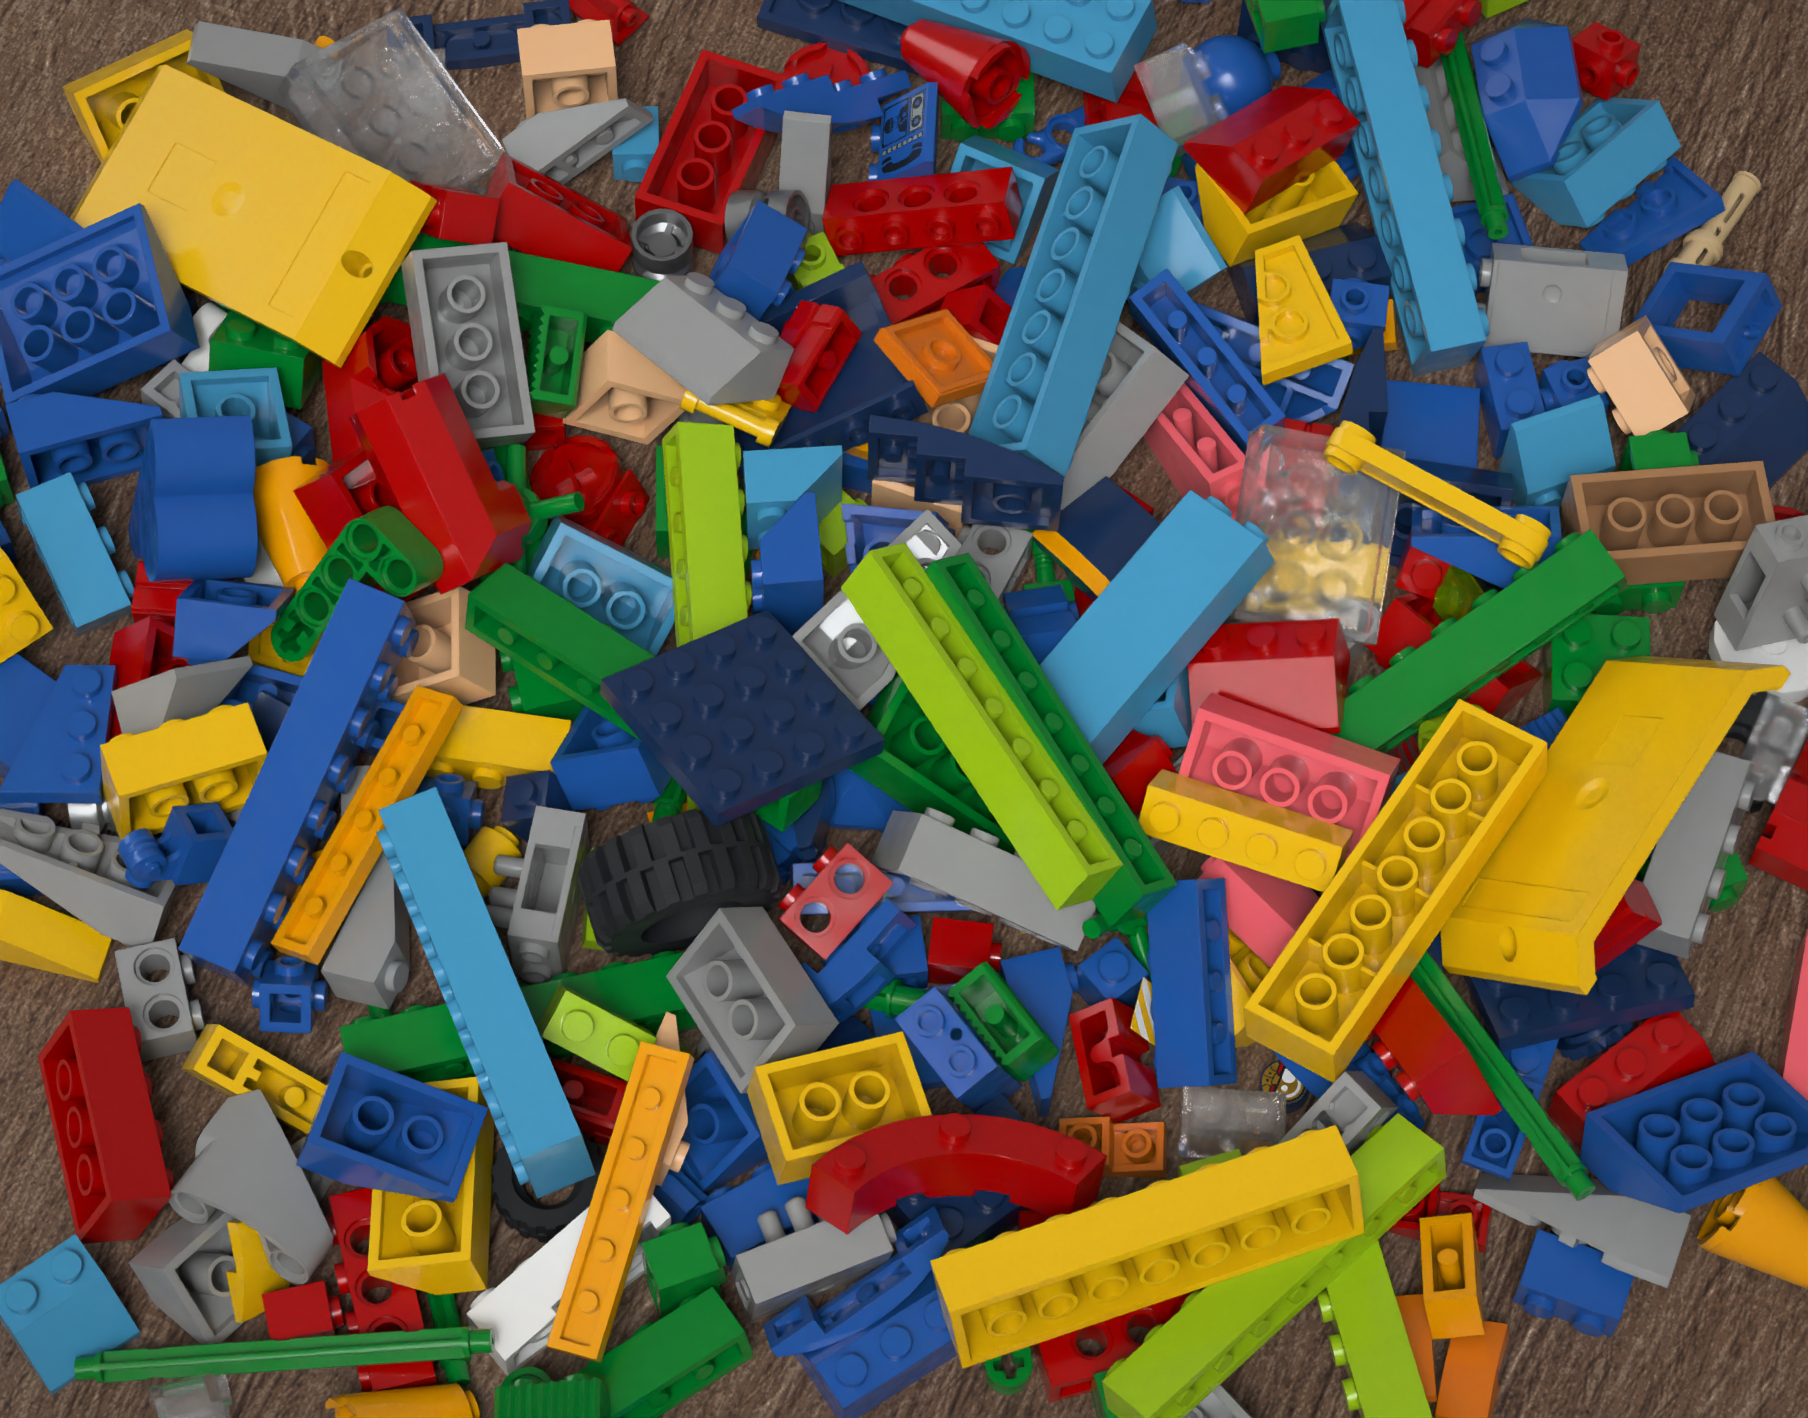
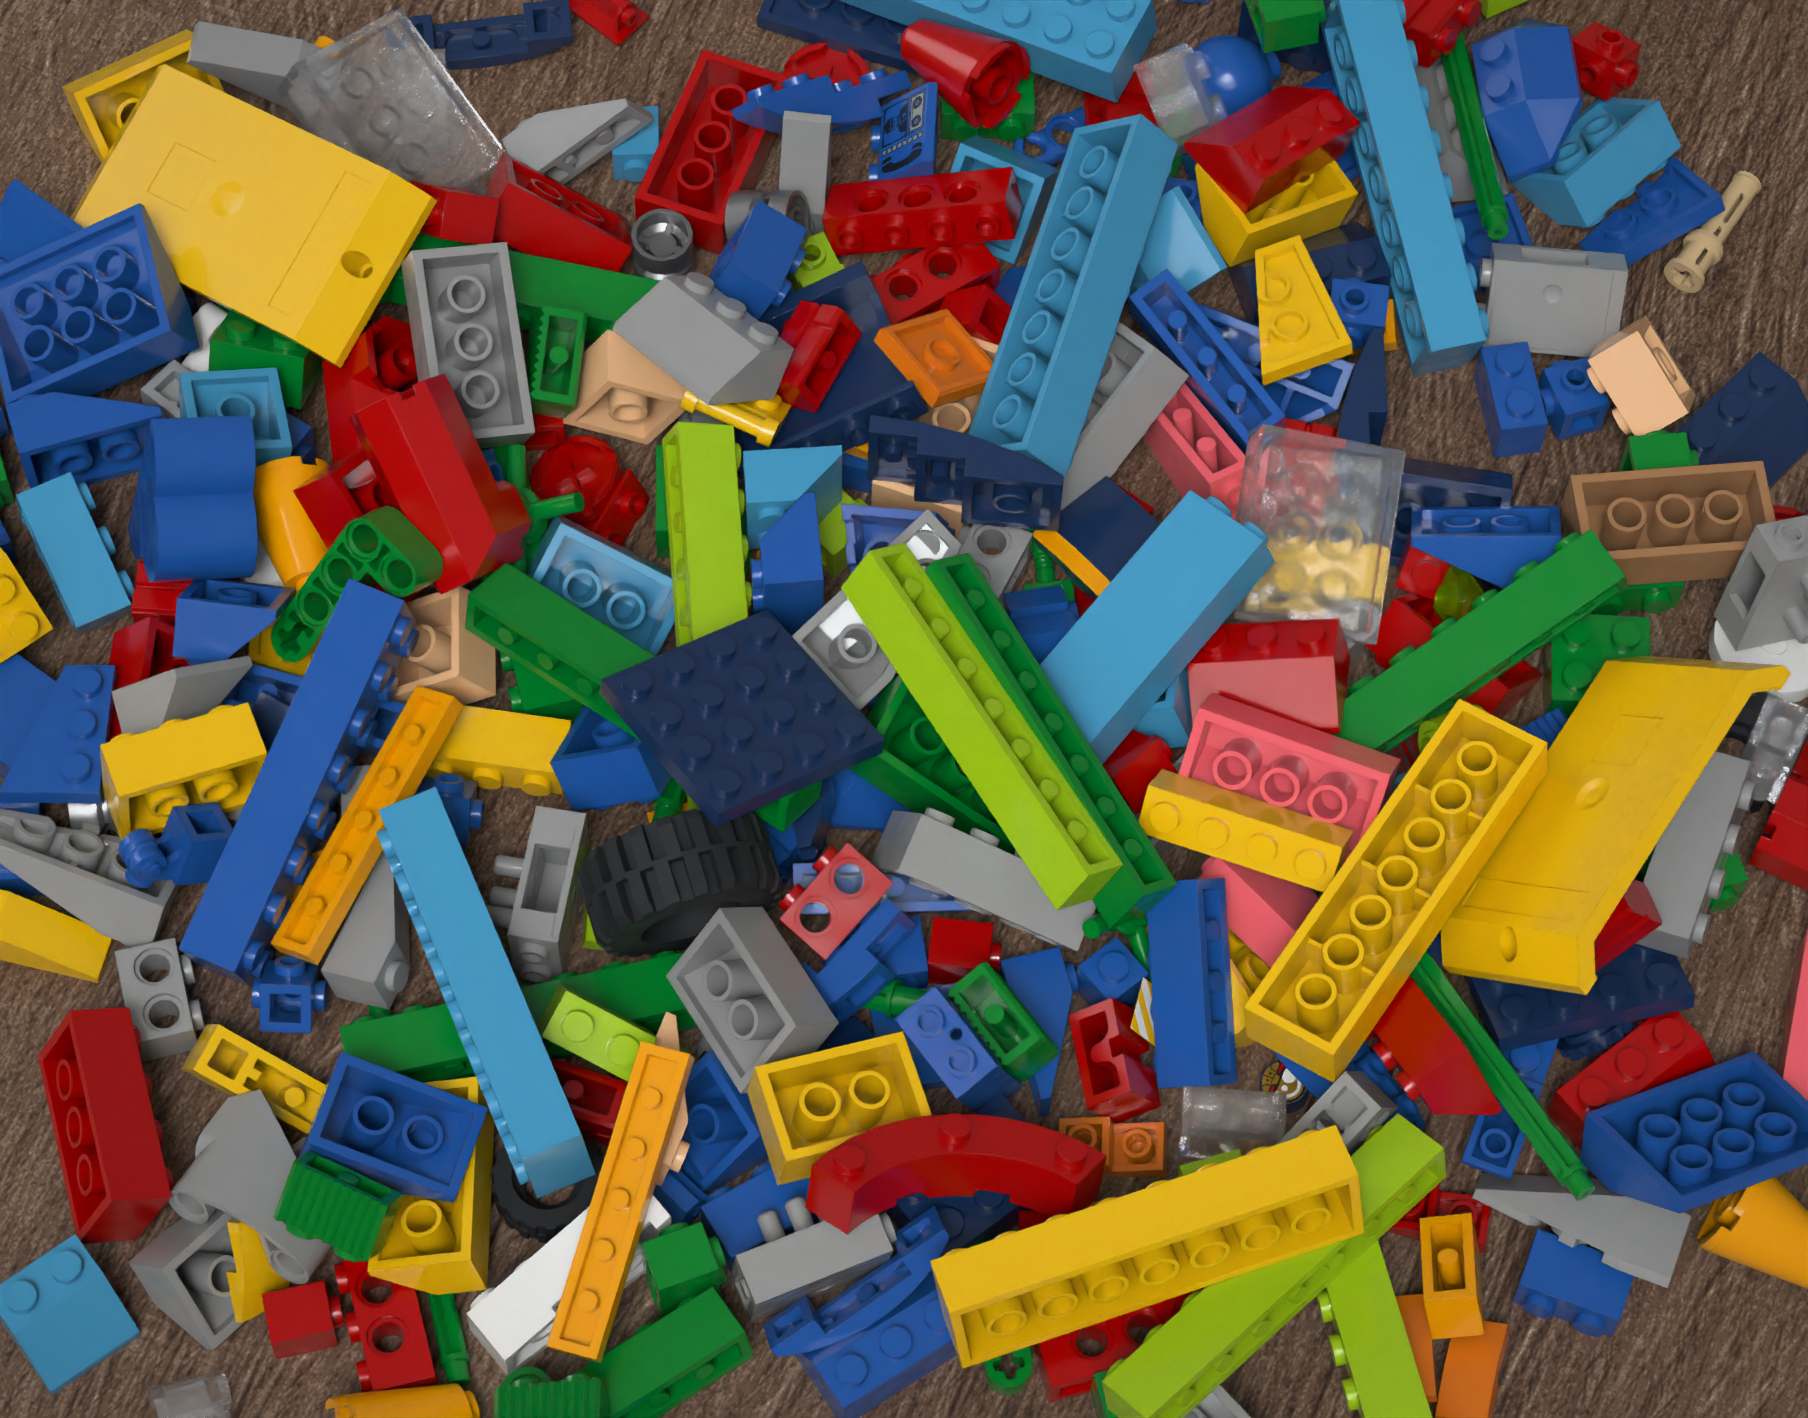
(285, 1355): green piece -> none
(337, 1207): none -> green brick
(482, 854): yellow brick -> none
(525, 793): dark blue brick -> none
(567, 65): light nougat brick -> none
(1433, 422): blue tile -> none
(1518, 538): yellow piece -> none
(1553, 446): dark azure slope -> none
(1726, 350): blue window -> none

